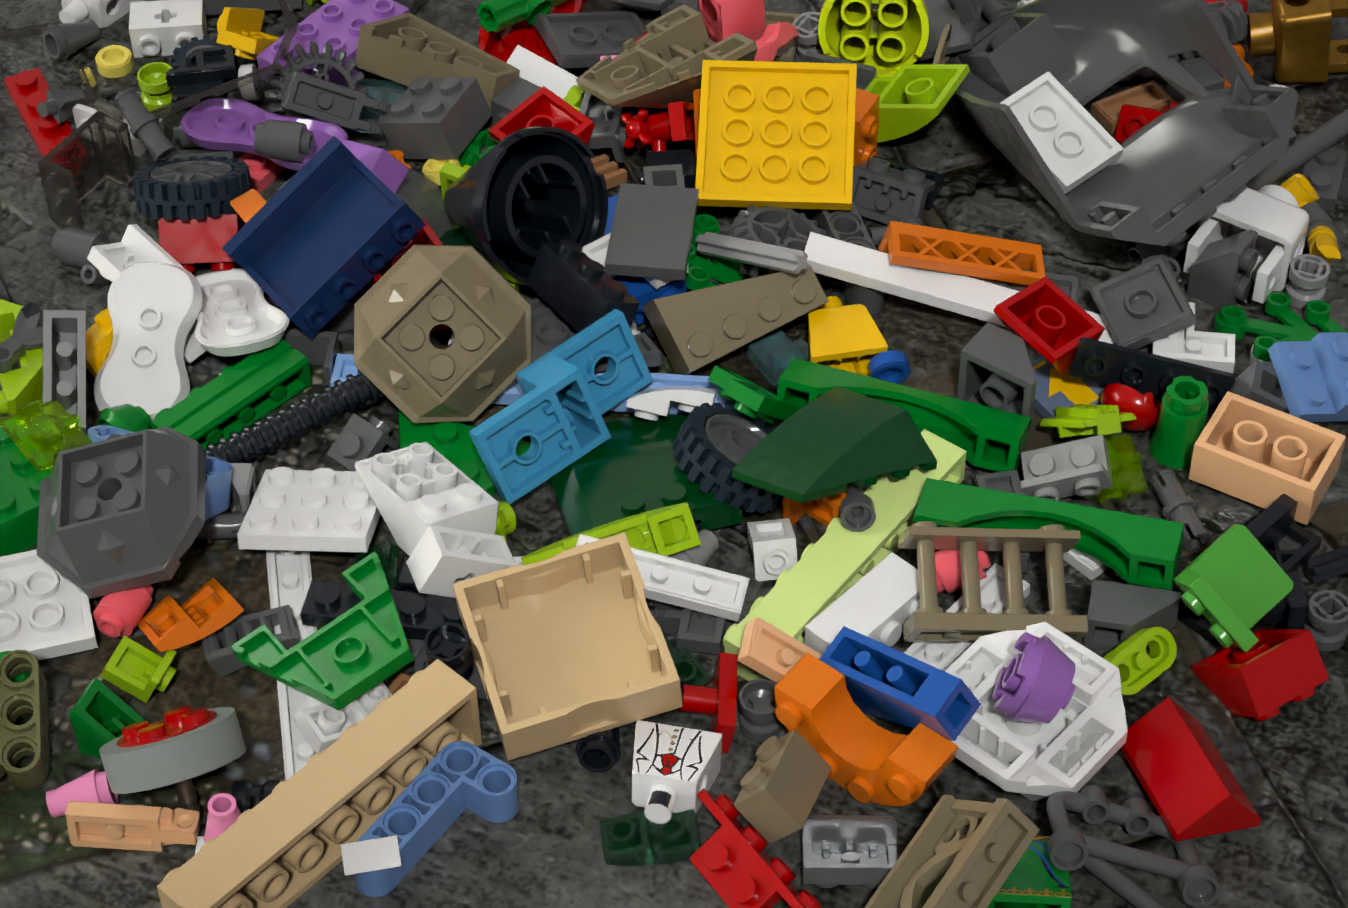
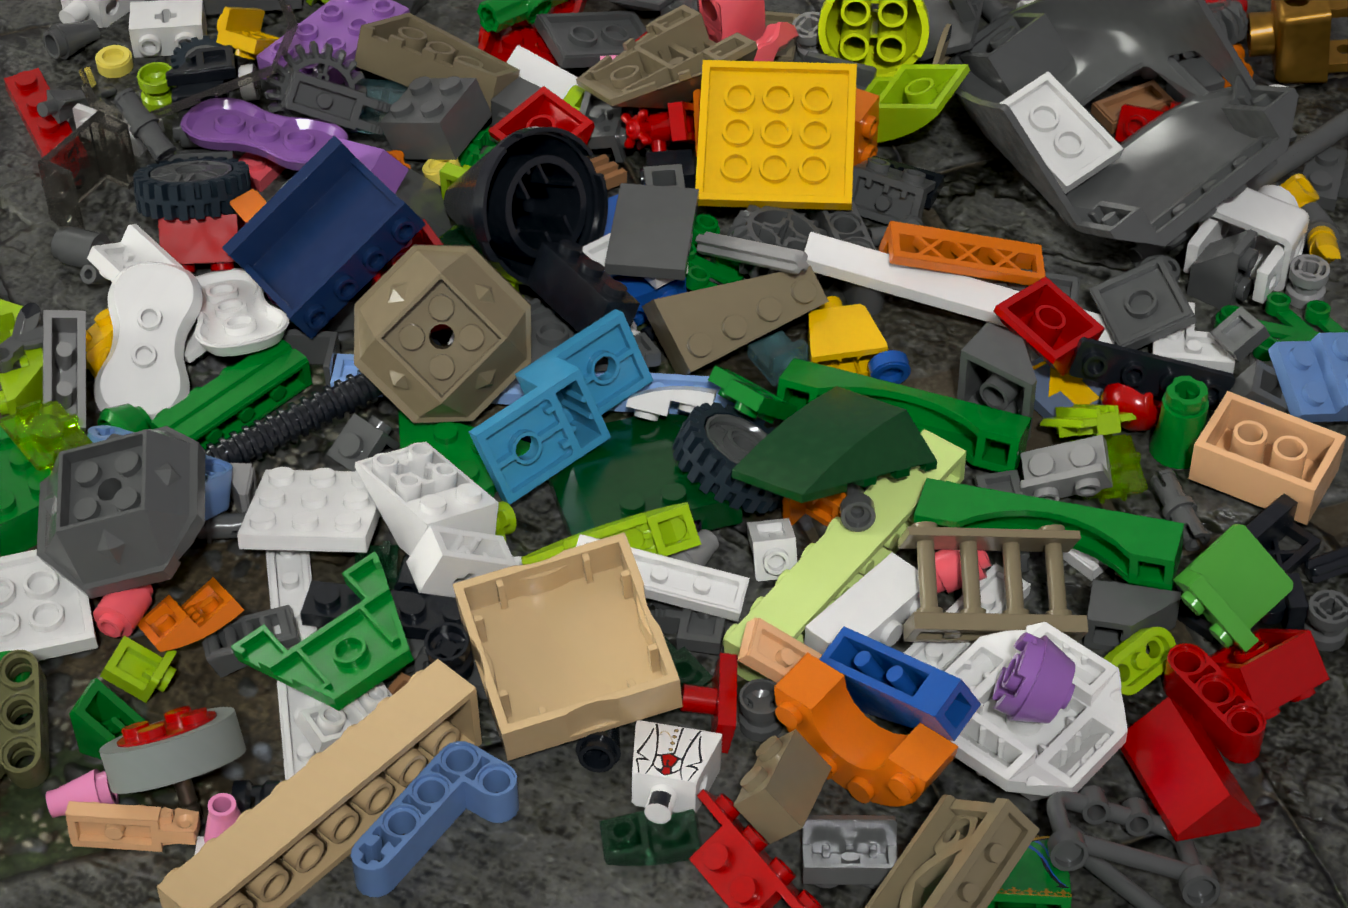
(283, 140): dark grey brick -> none
(370, 855): white sticker -> none
(1216, 702): none -> red beam
(1240, 333): none -> dark grey plate

